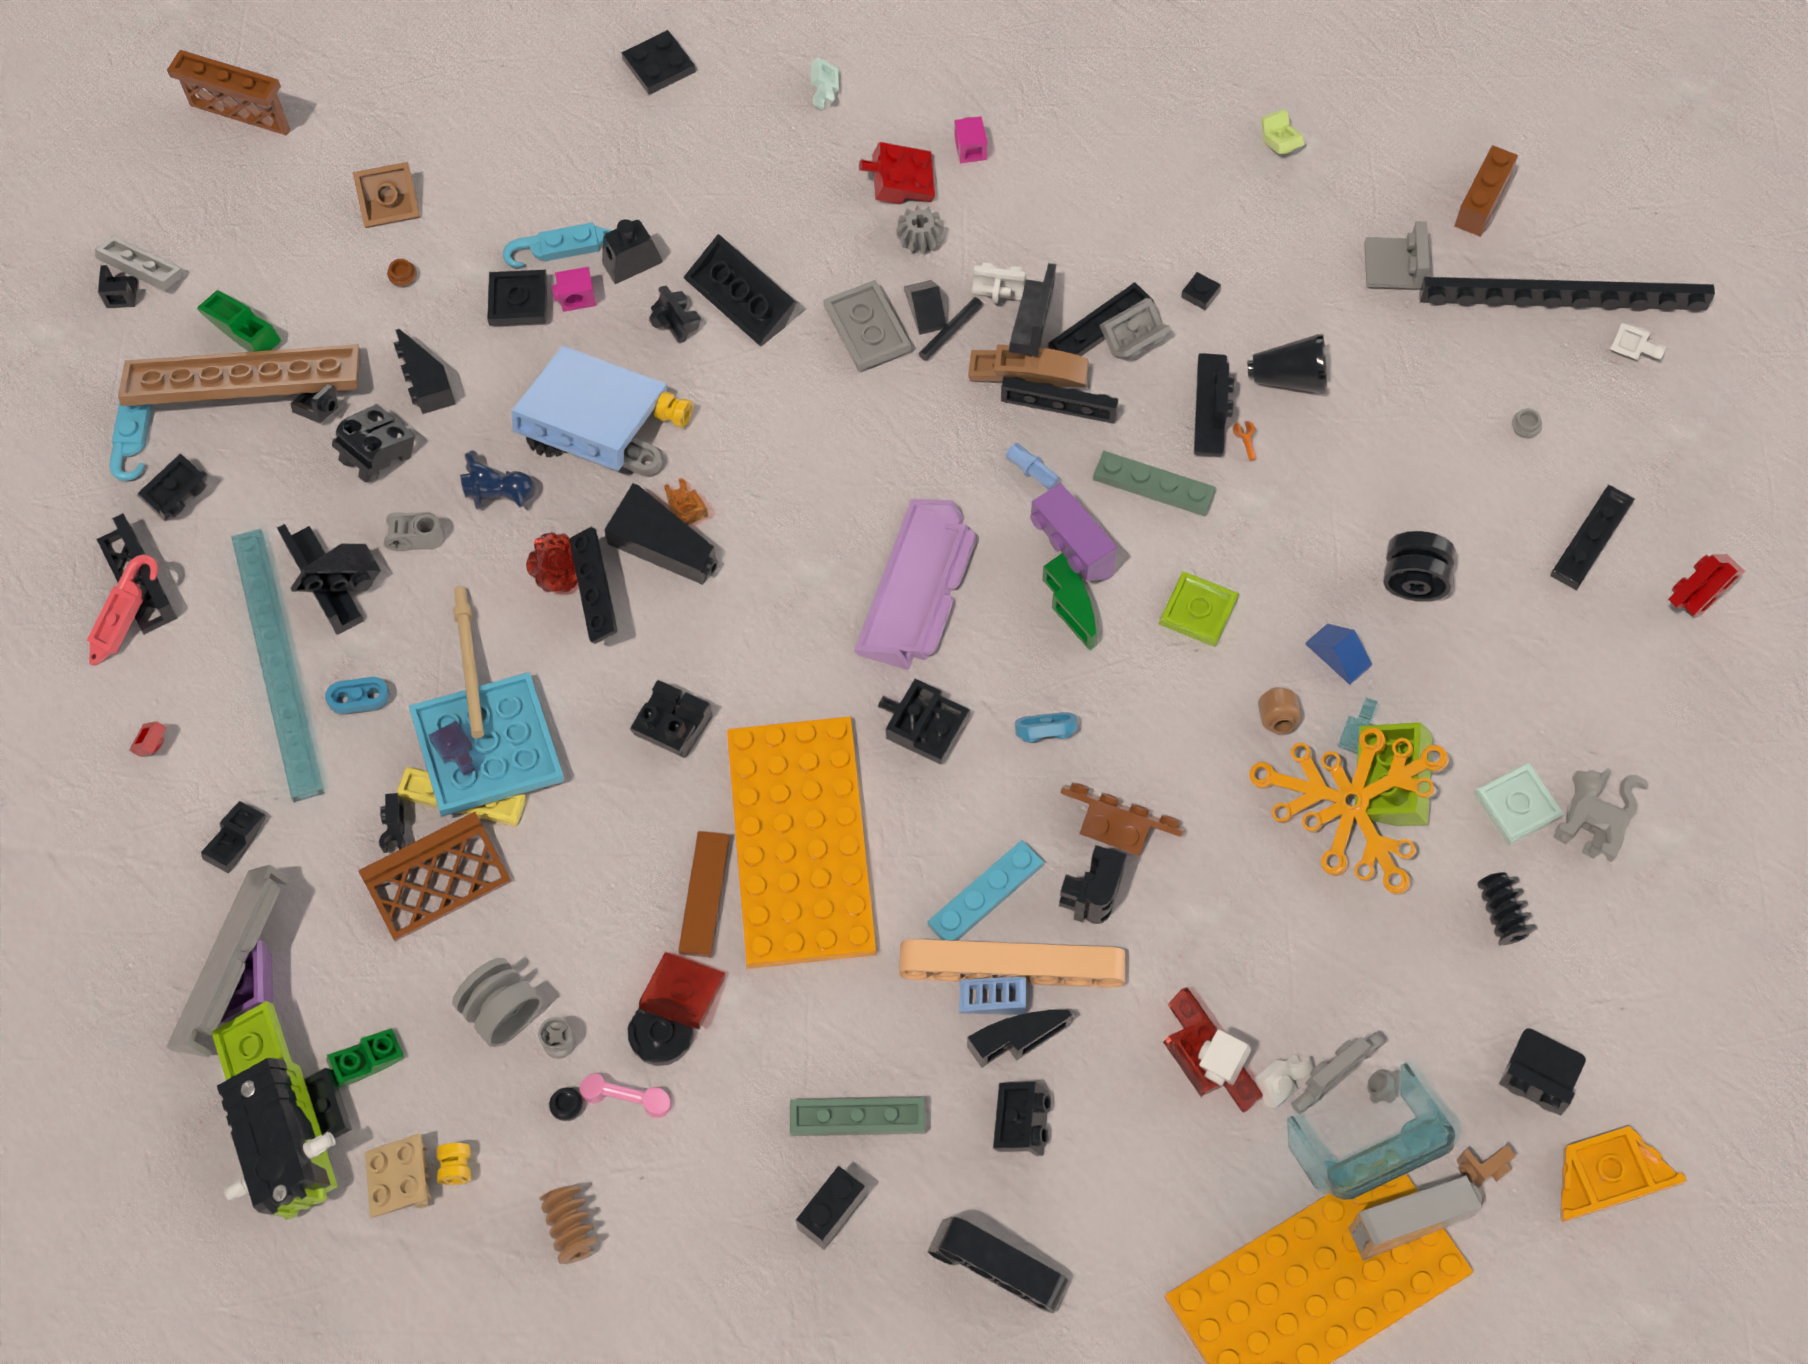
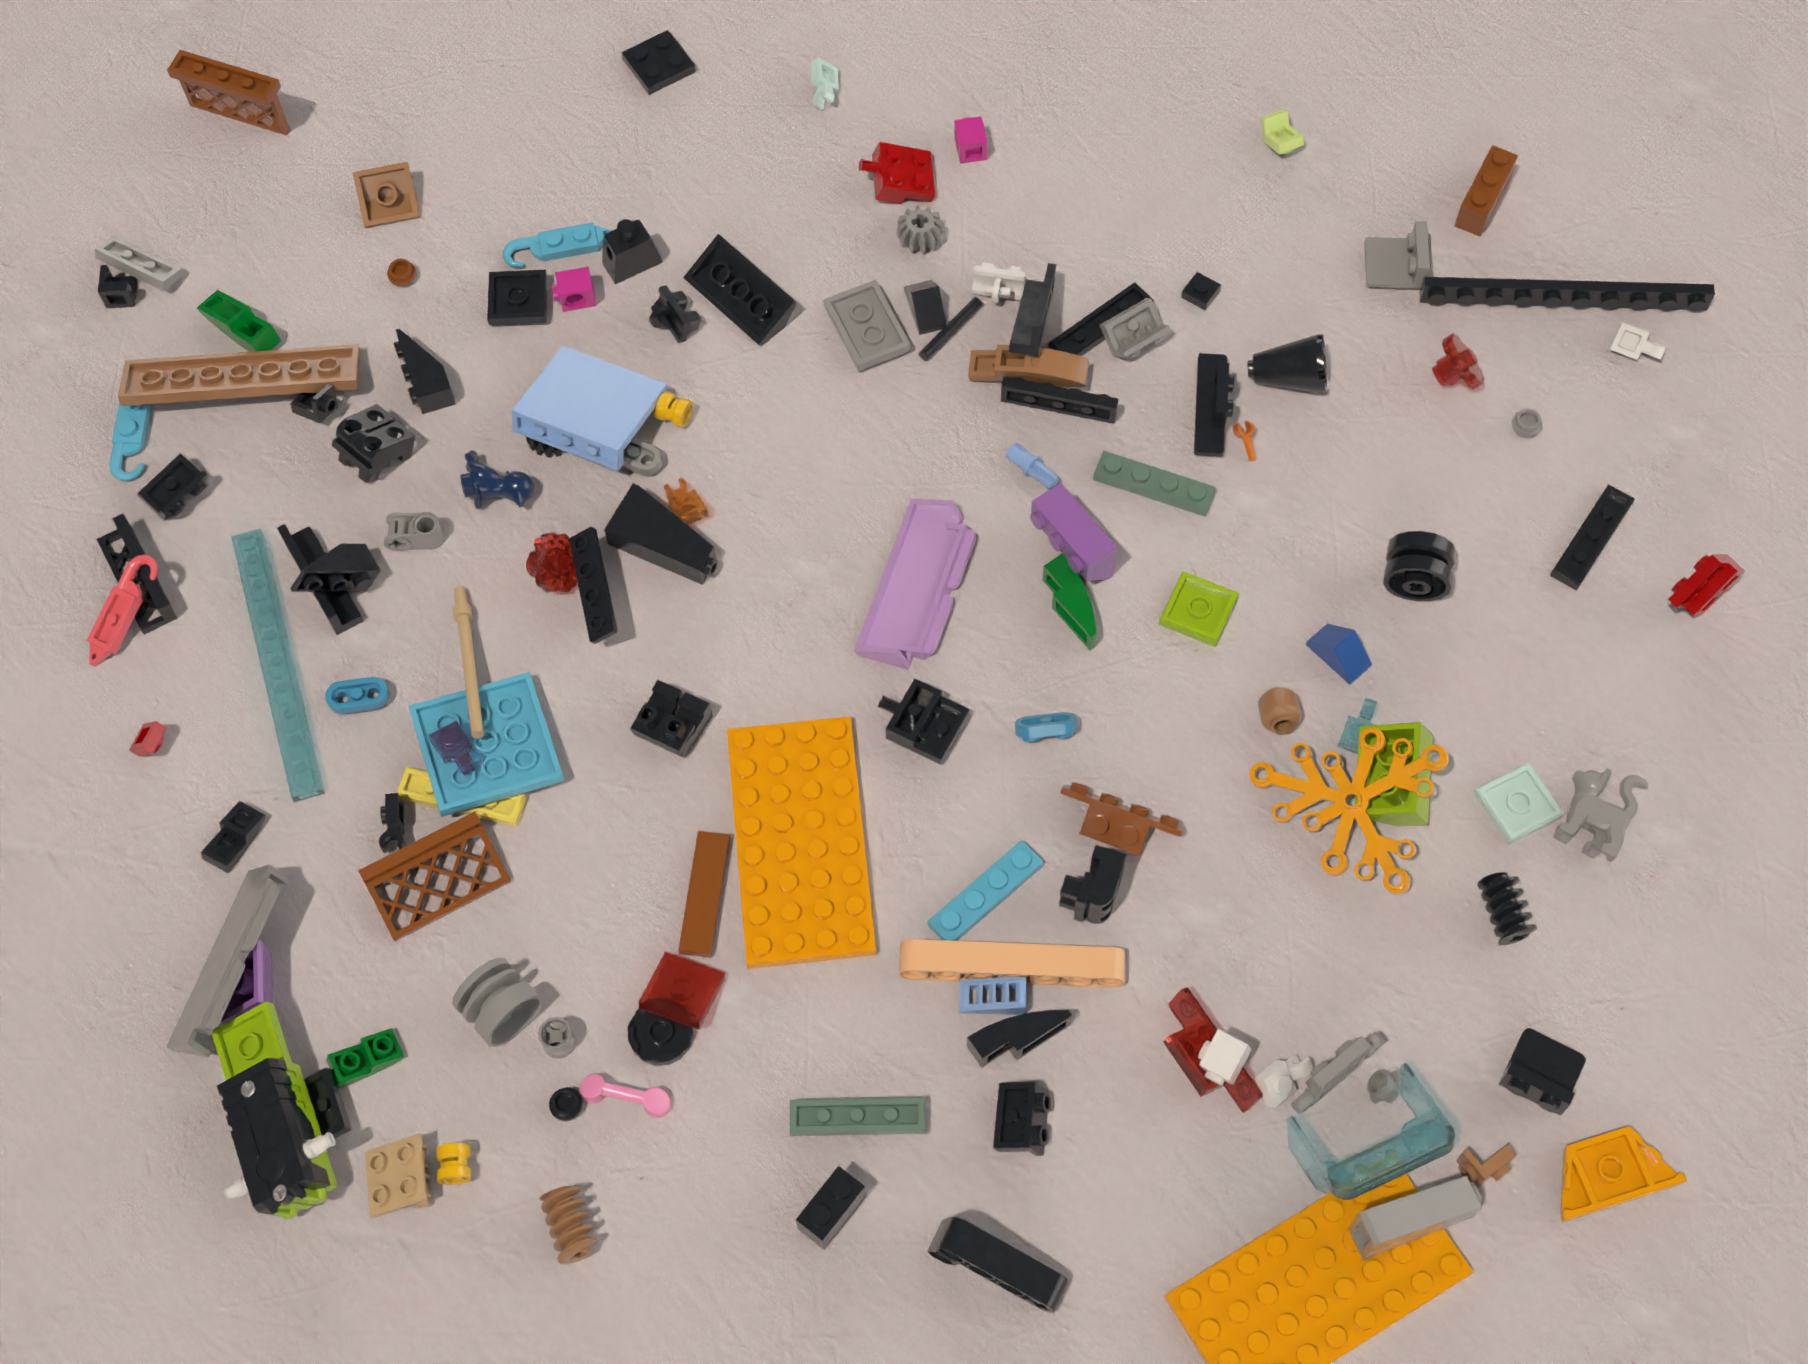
(1458, 364): none -> clear red plant

